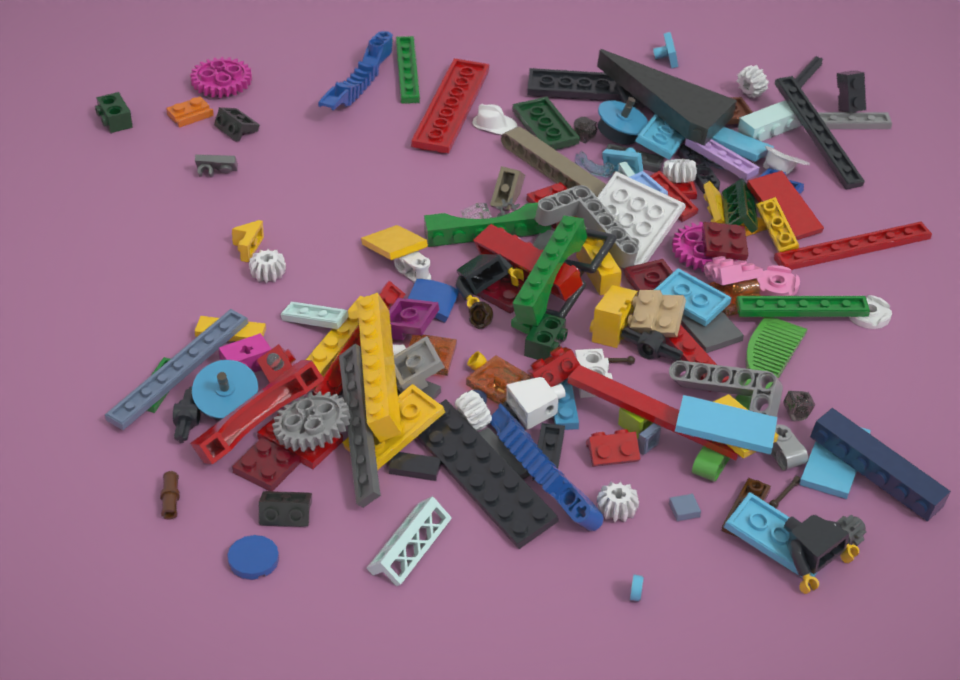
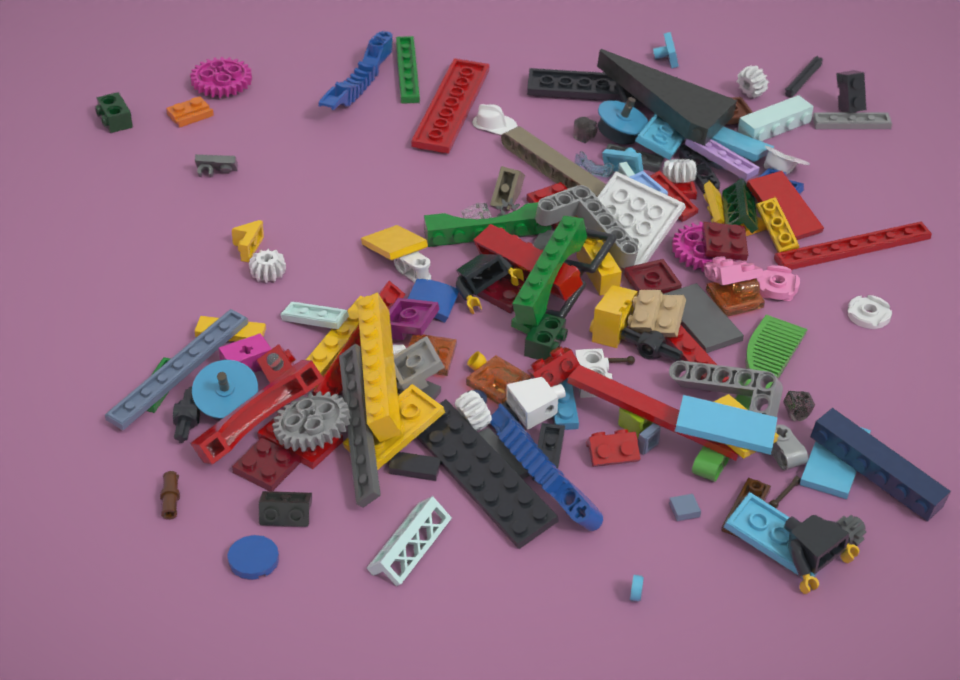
(234, 122): pearl dark grey bracket -> none
(481, 315): dark brown plate -> none
(546, 122): dark green plate -> none
(617, 501): white gear -> none
(702, 300): medium azure tile -> none
(802, 306): green tile -> none
(819, 133): black tile -> none

